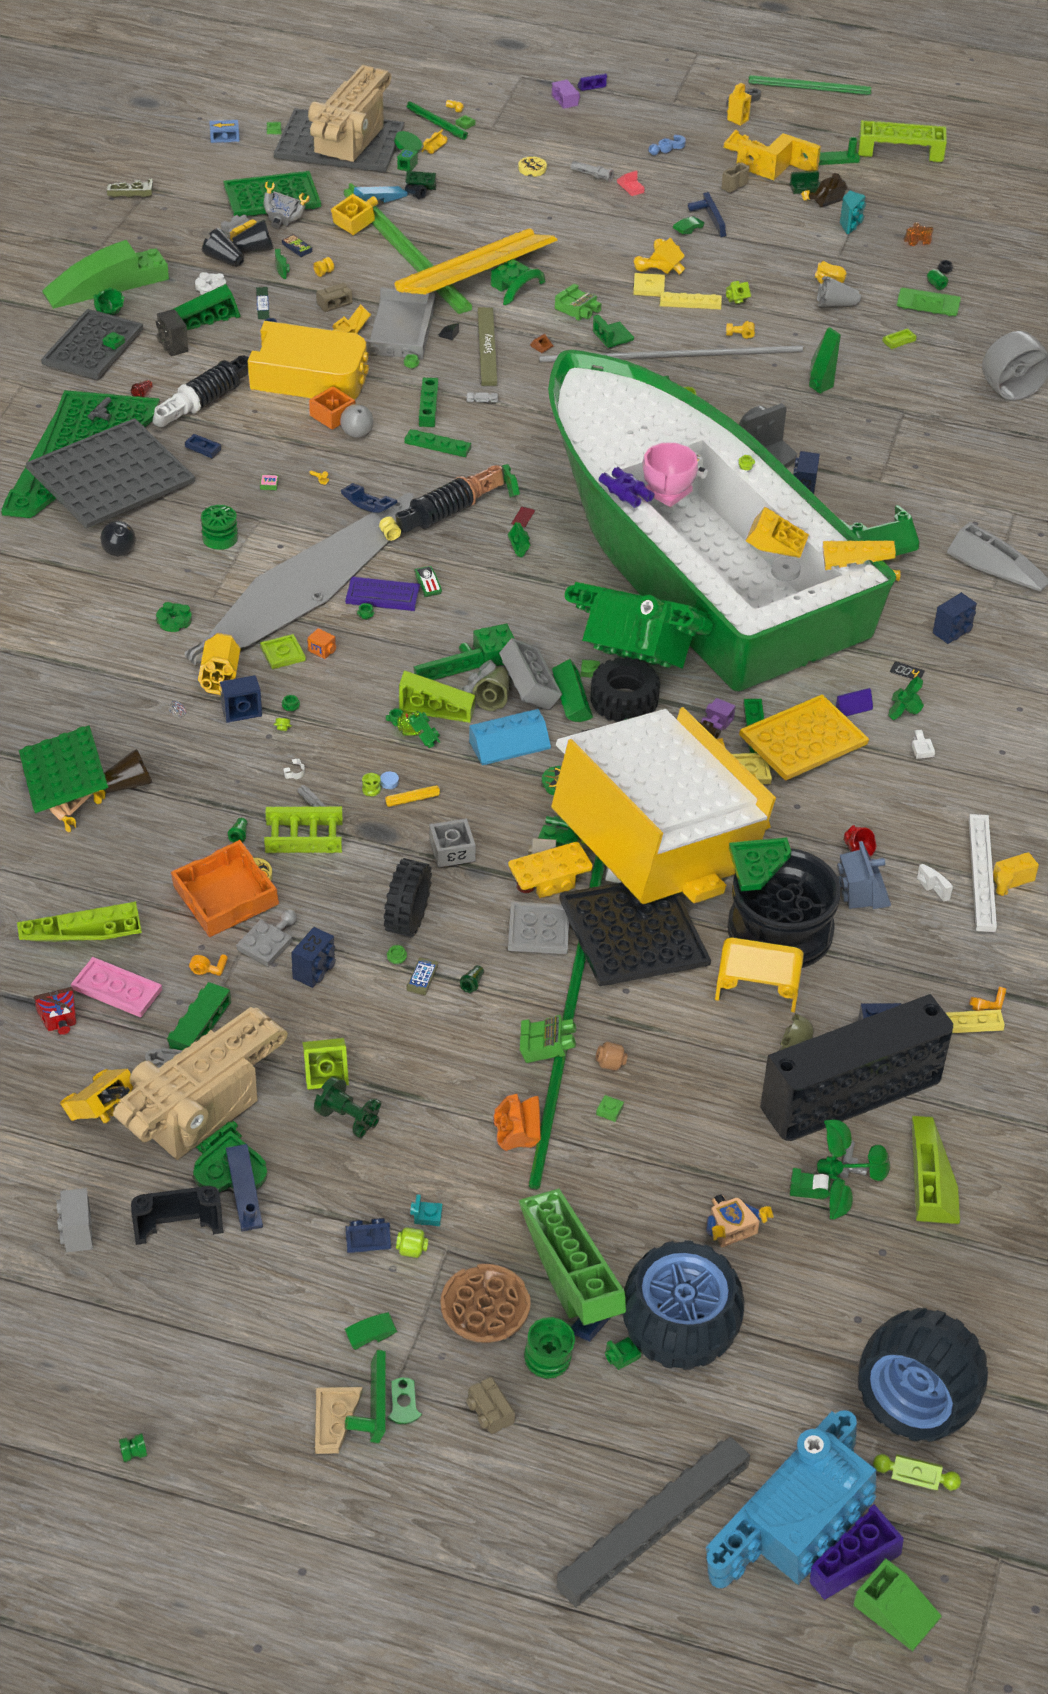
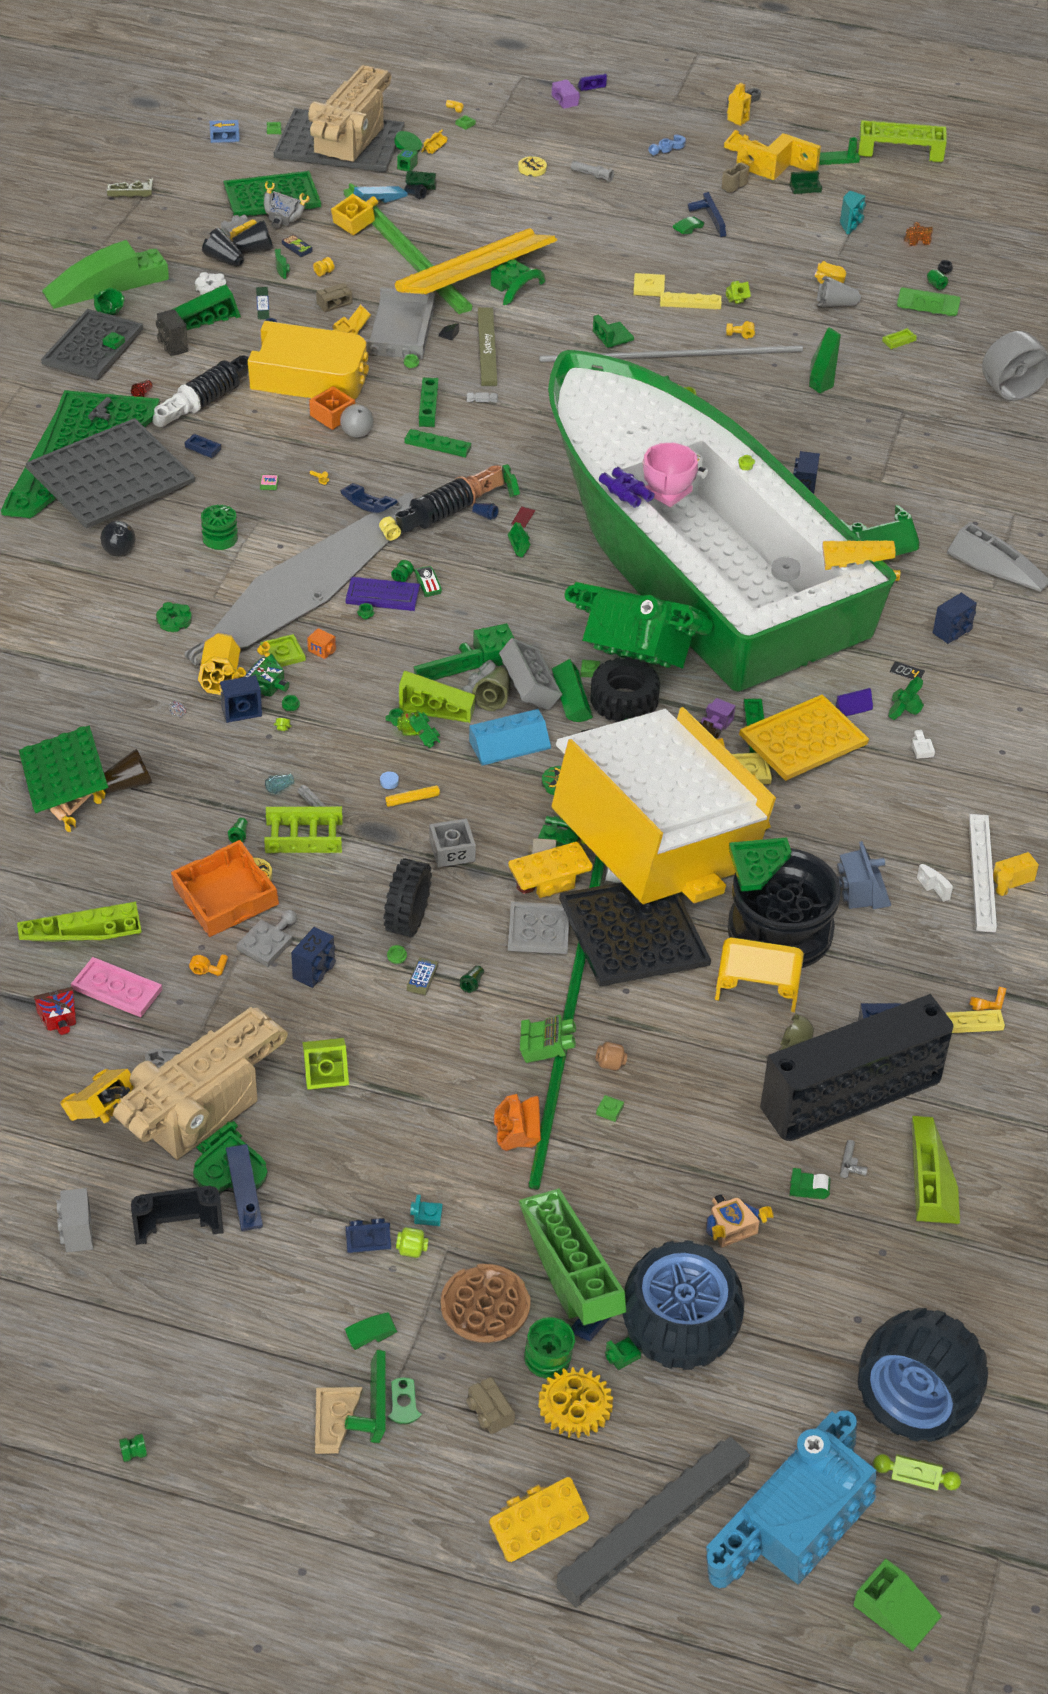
(200, 1017): green brick -> none
(267, 671): none -> torso
(278, 782): none -> clear light blue cone
(293, 775): white piece -> none
(337, 1100): dark green piece -> none
(371, 784): lime wheel -> none
(402, 571): none -> green wheel
(455, 130): green axle -> none
(486, 510): none -> dark blue cone
(537, 1518): none -> yellow bracket
(542, 343): dark orange slope -> none
(577, 303): bright green hips -> none
(591, 1413): none -> yellow gear
(630, 183): coral slope -> none
(665, 257): yellow torso -> none
(768, 428): dark grey piece -> none
(776, 535): yellow slope -> none
(813, 85): green axle -> none
(829, 191): dark brown torso -> none
(838, 1140): green plant -> none
(856, 1553): dark purple wedge -> none
(857, 834): red hair -> none

